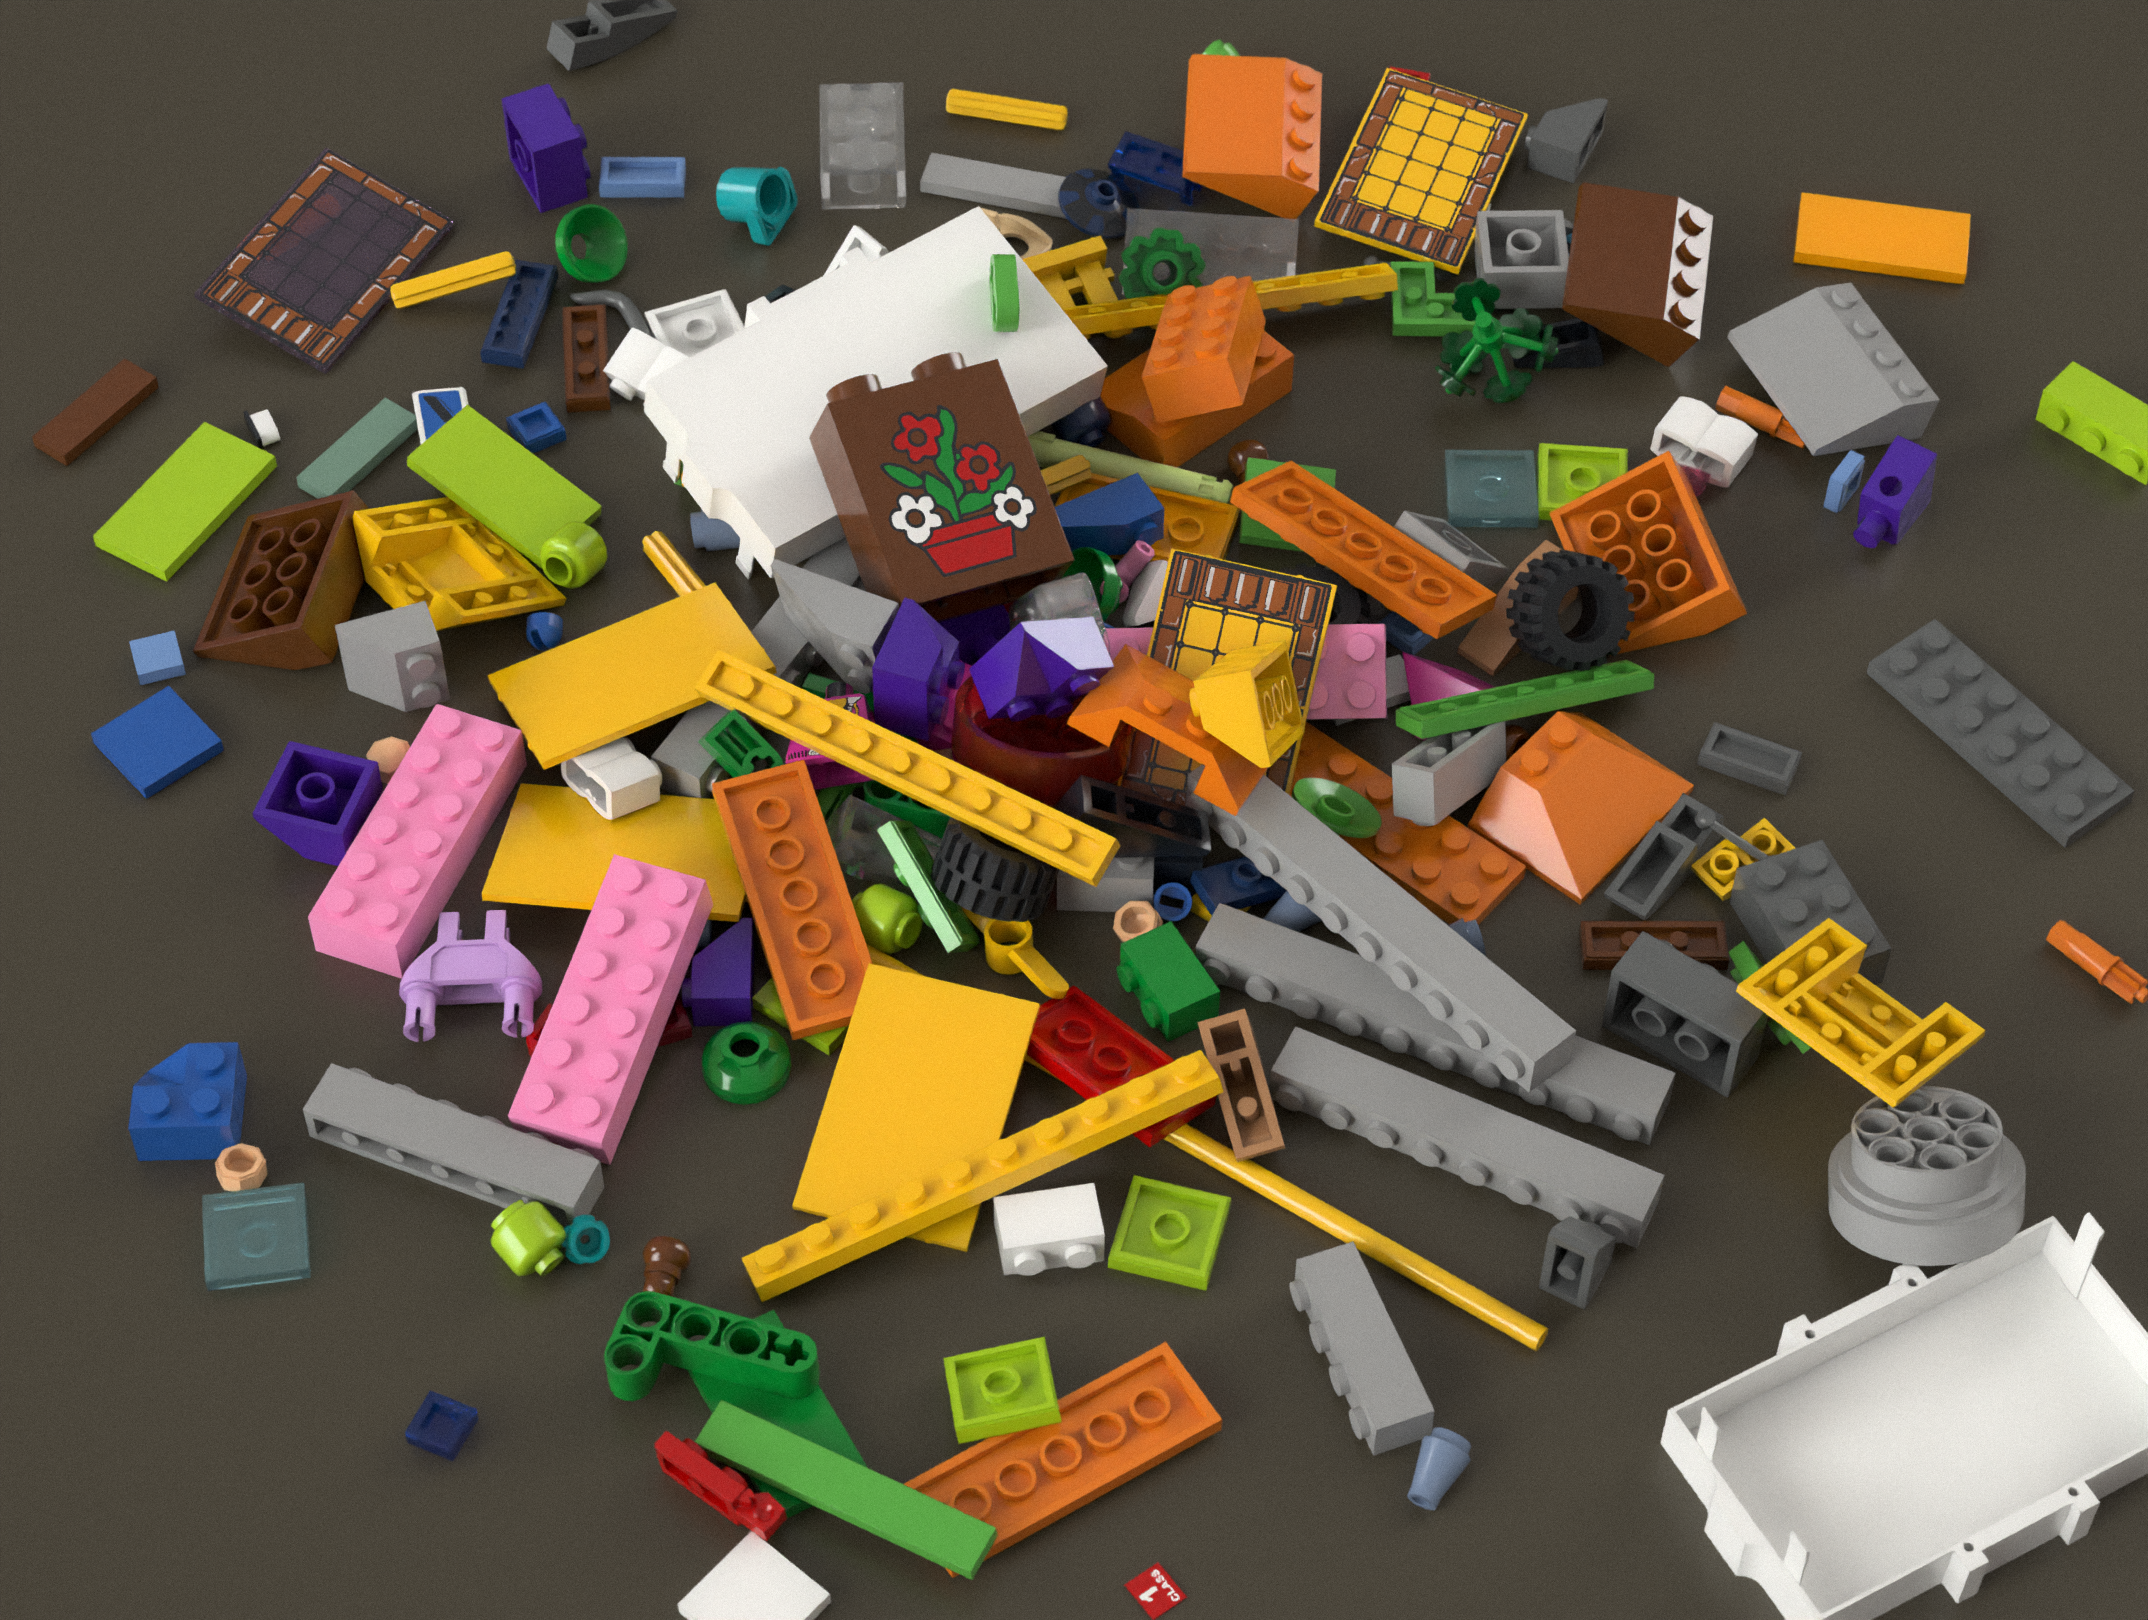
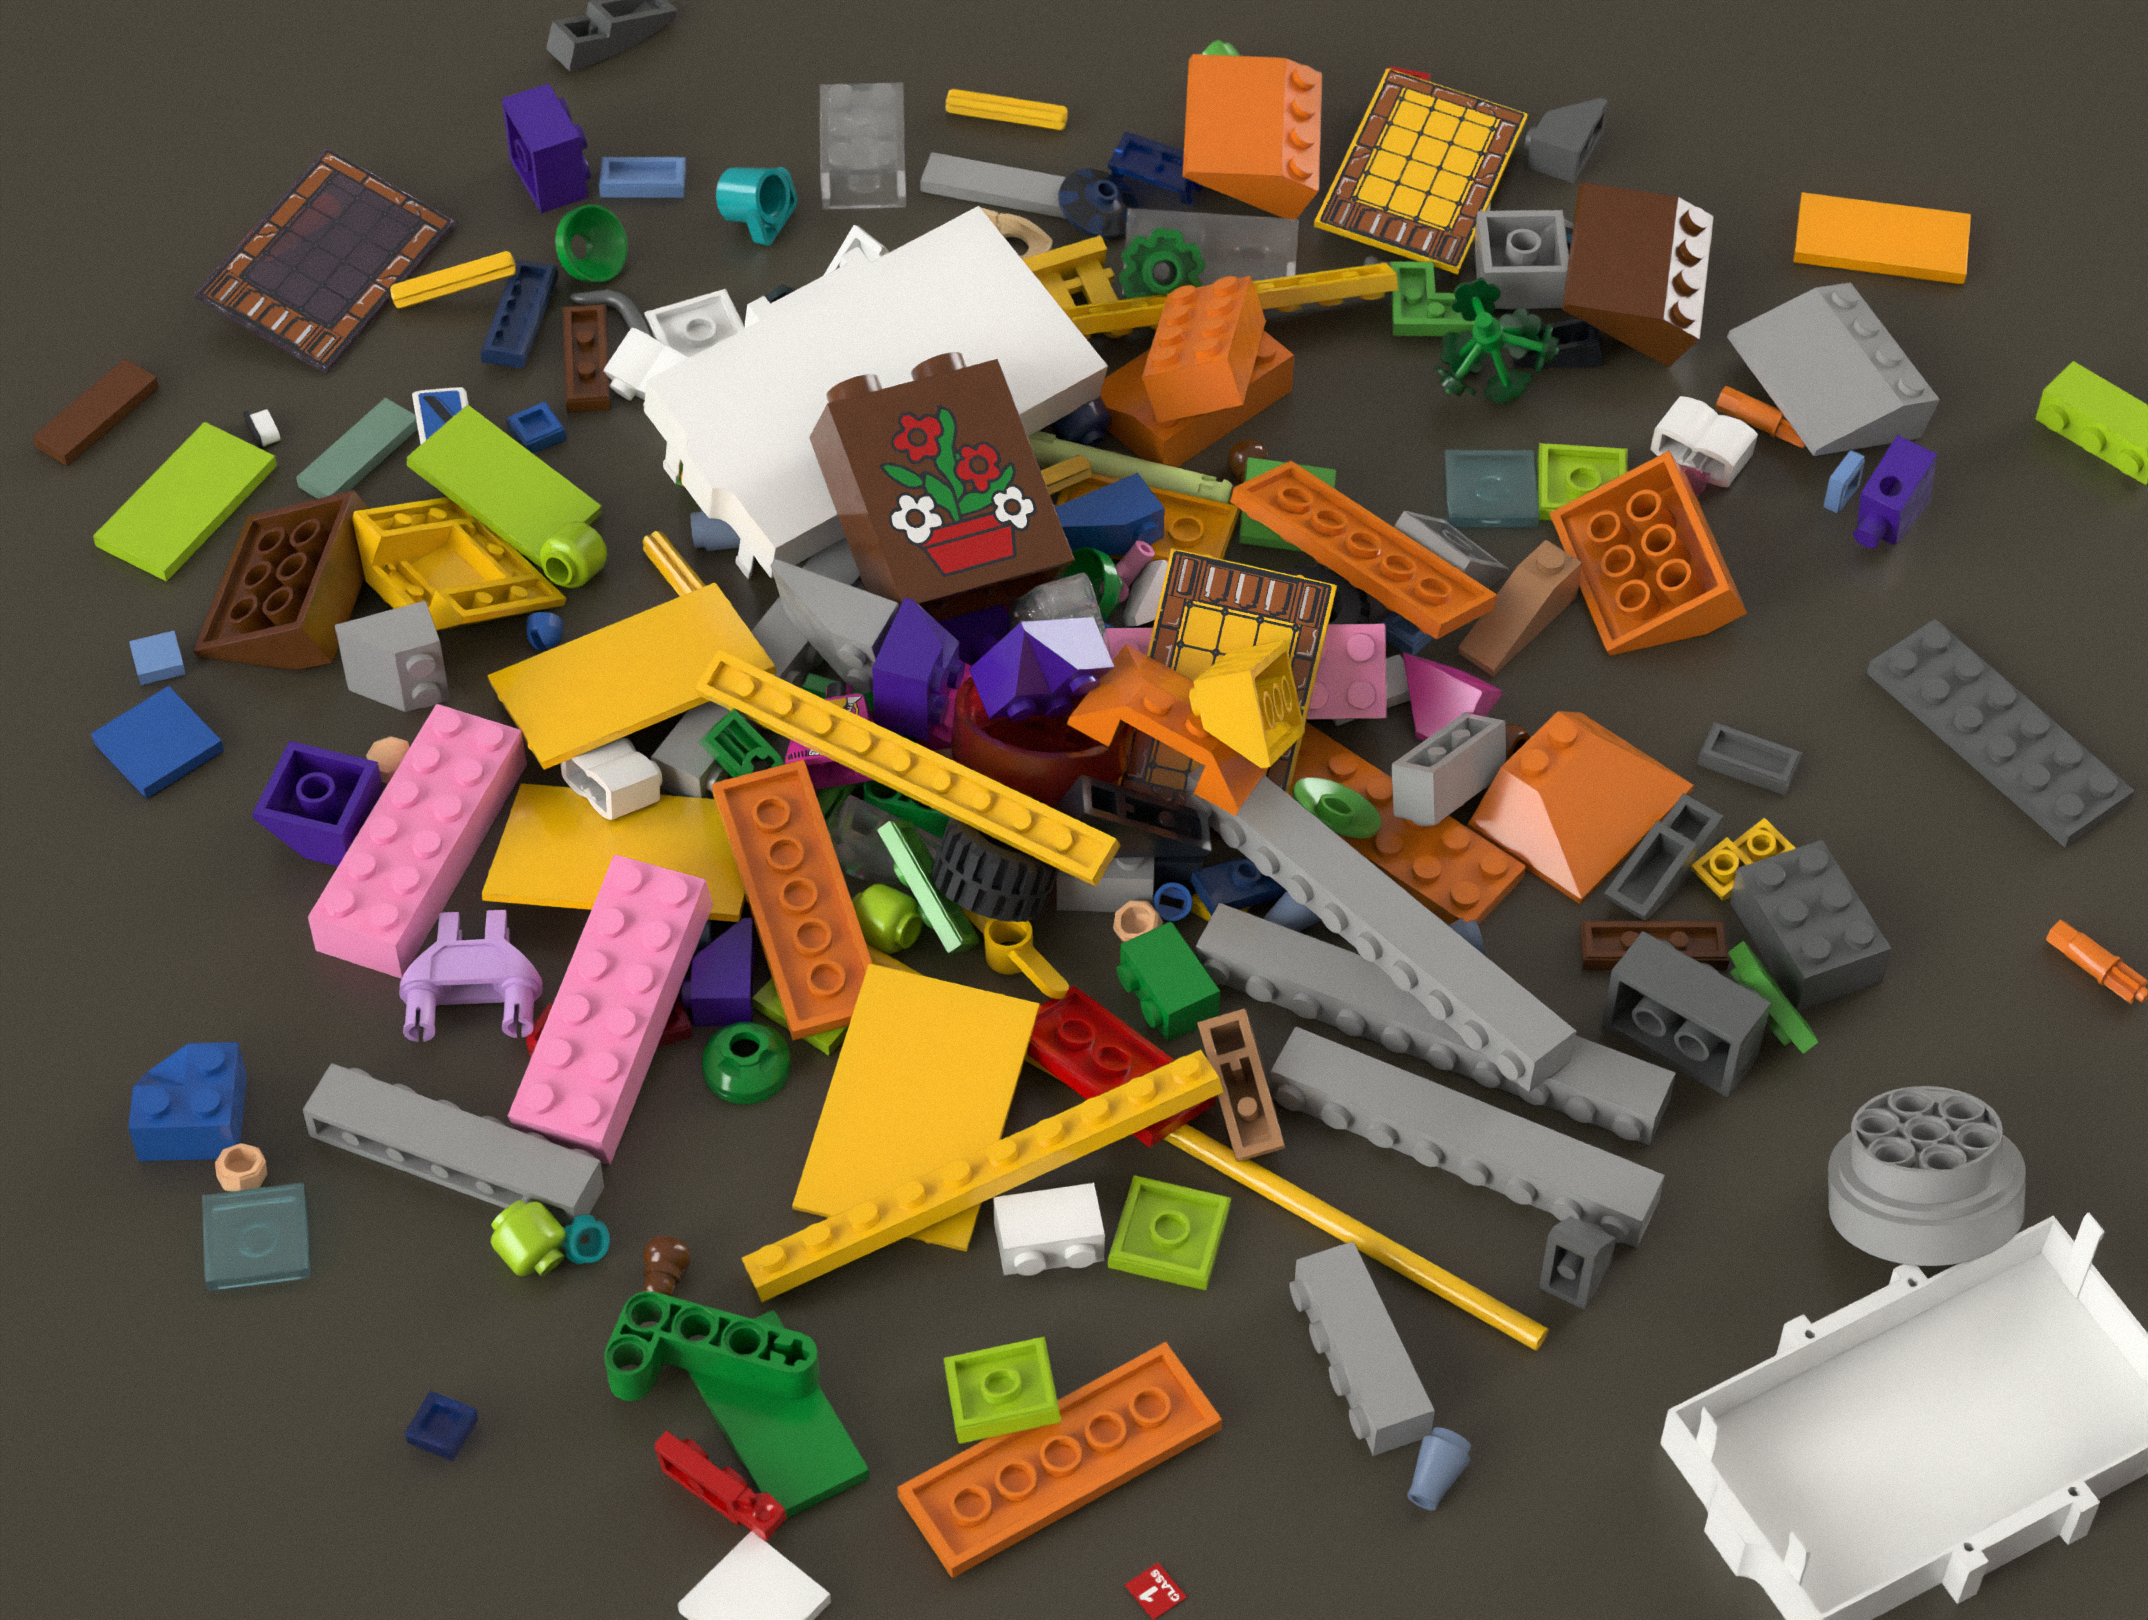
(847, 1489): bright green tile -> none
(1004, 293): bright green beam -> none
(1523, 699): bright green tile -> none
(1602, 615): black tyre -> none
(1706, 819): dark grey hinge -> none
(1851, 1021): yellow slope -> none

